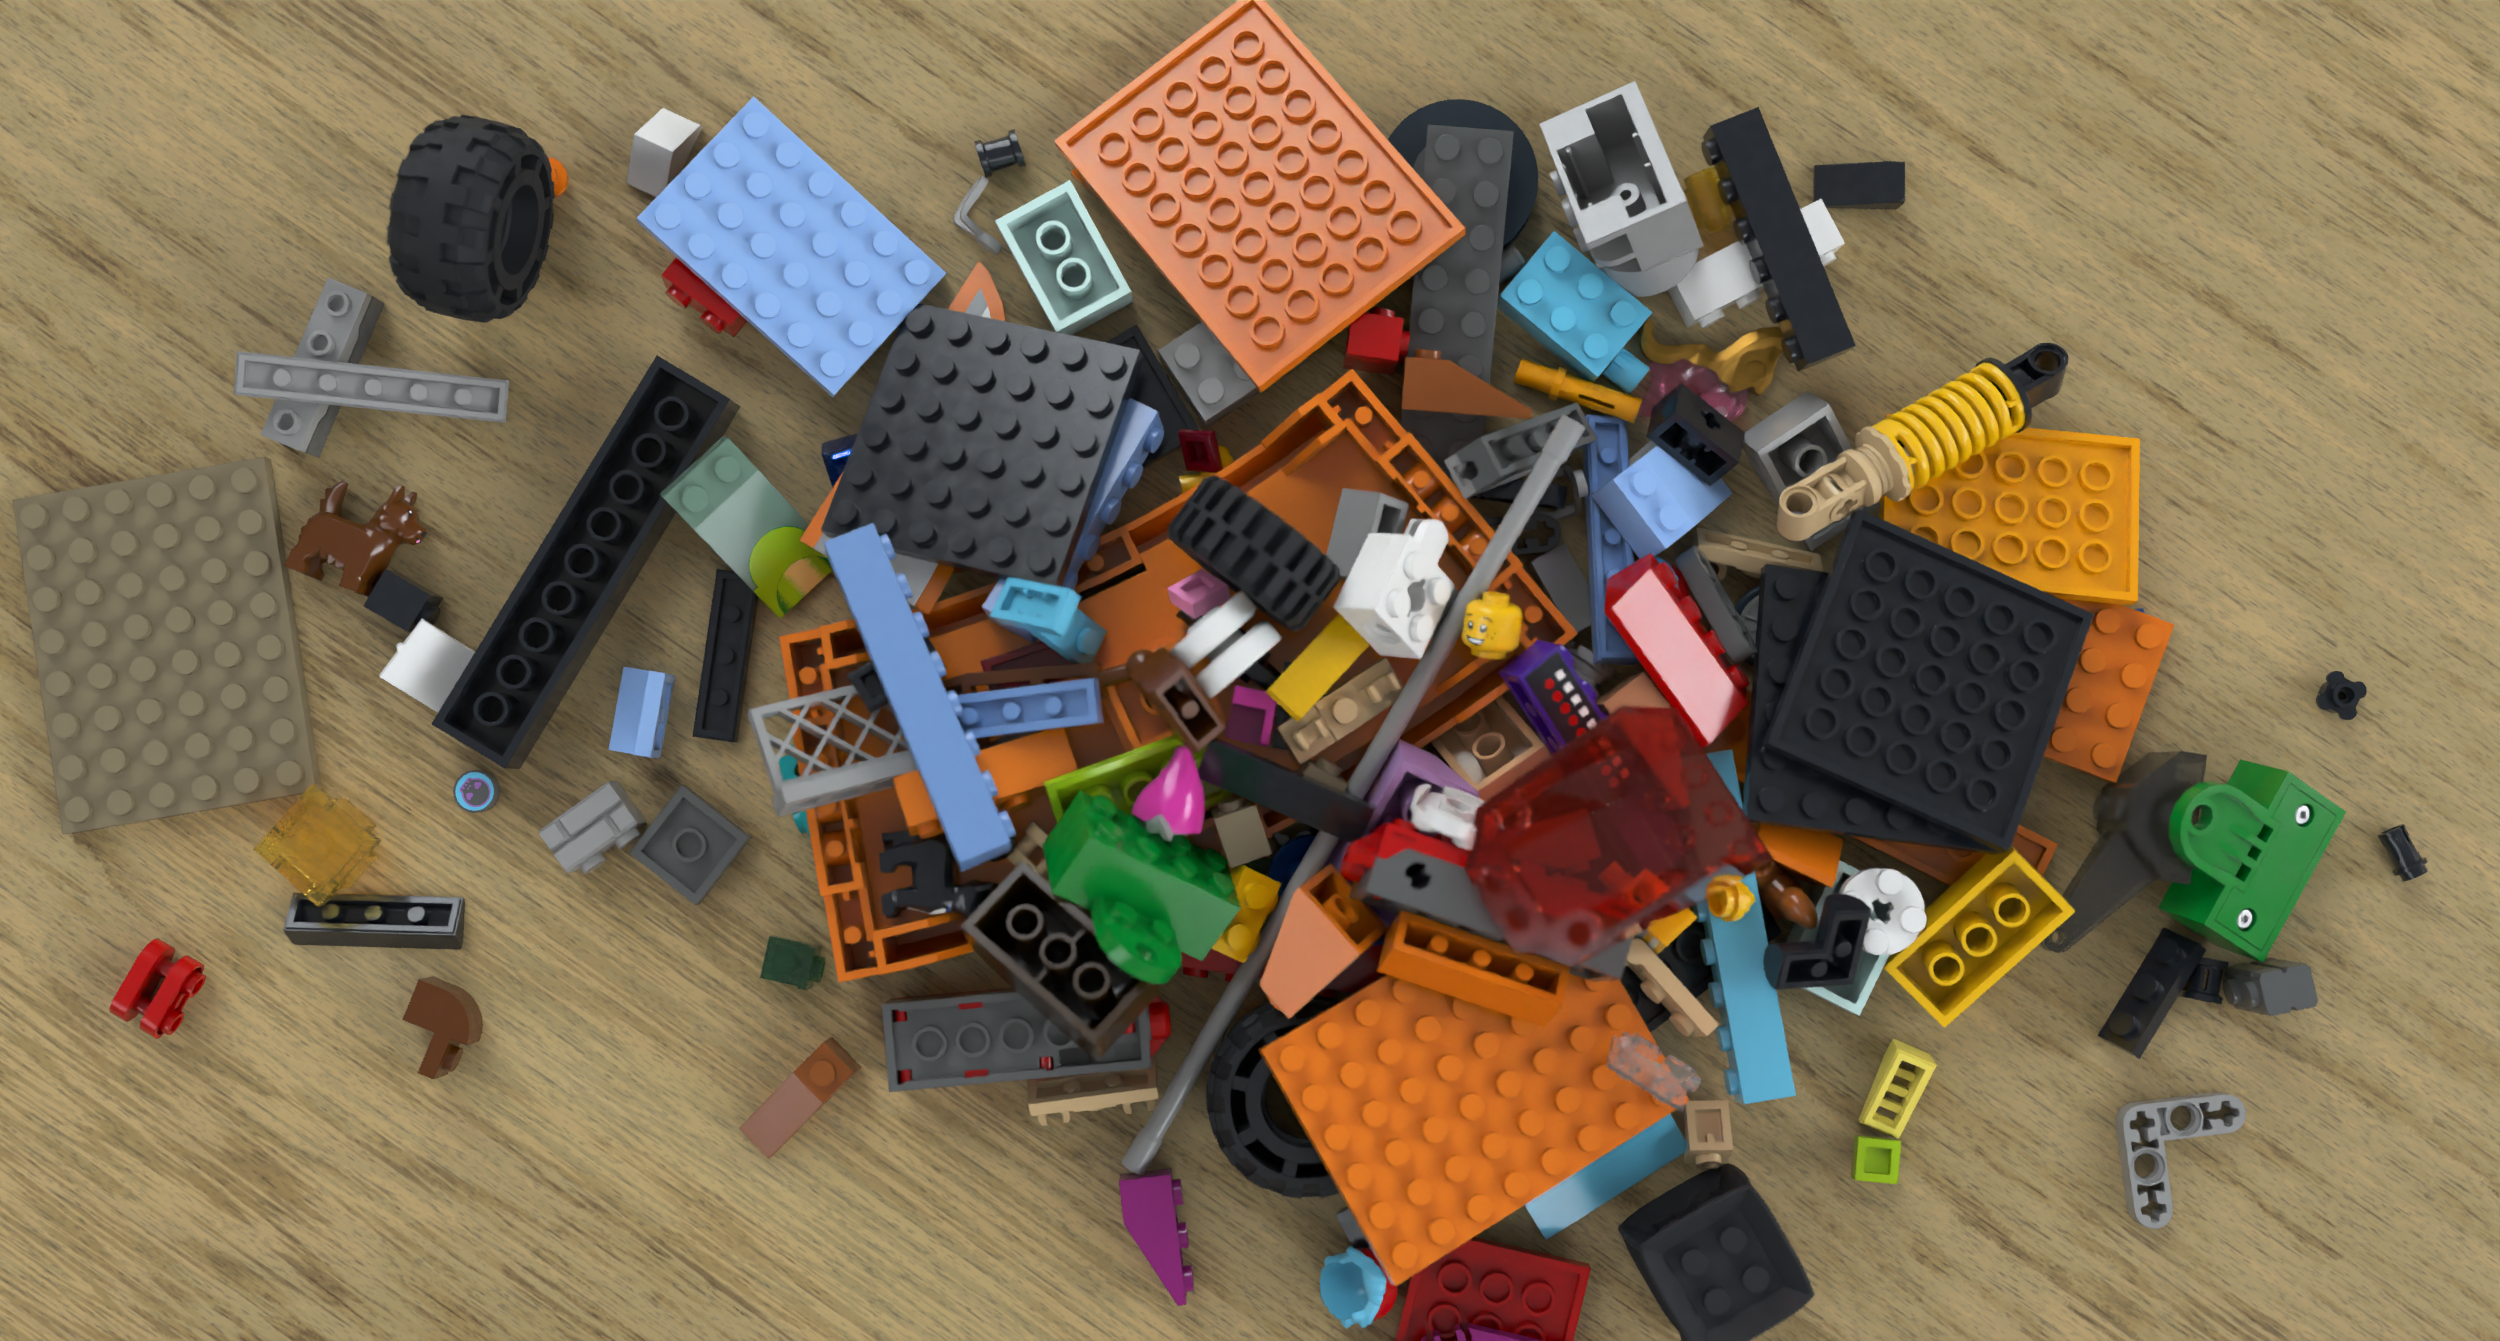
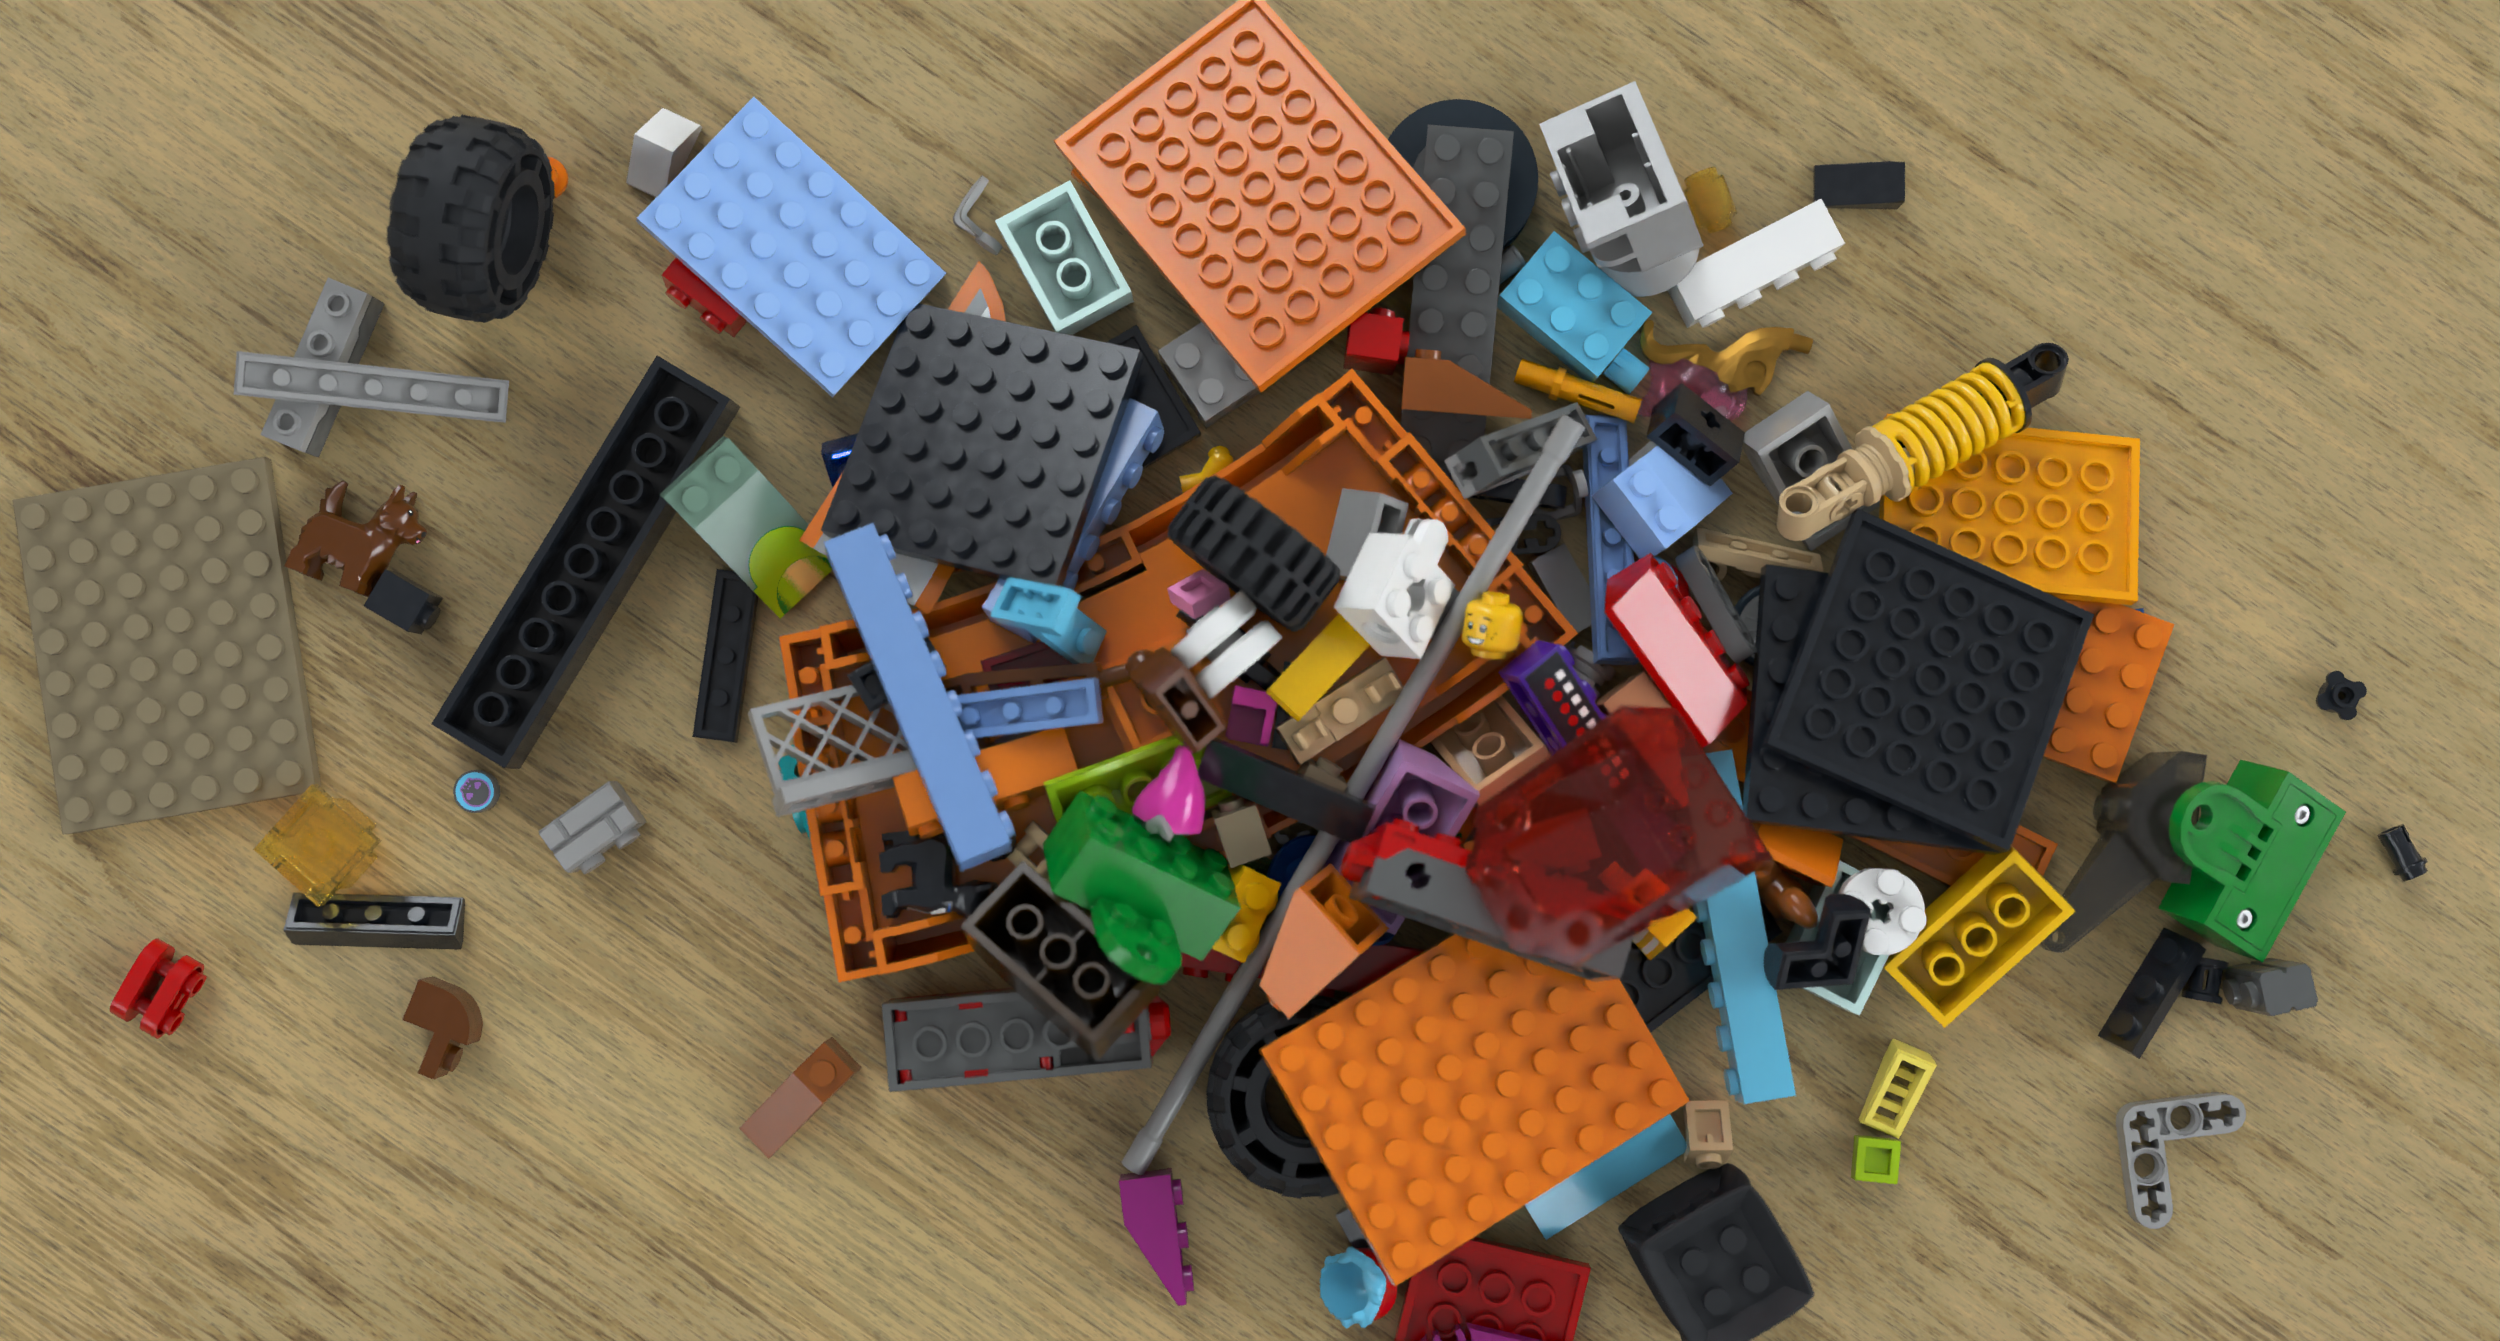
(427, 665): white piece -> none
(641, 712): light blue panel -> none
(690, 845): dark grey plate -> none
(793, 962): clear green bracket -> none
(1000, 153): black bush -> none
(1091, 1092): tan plate -> none
(1200, 450): dark red slope -> none
(1446, 812): white plate -> none
(1473, 968): orange brick -> none
(1635, 1061): clear hinge -> none
(1664, 987): tan plate -> none
(1731, 902): yellow plate -> none
(1777, 240): black brick -> none

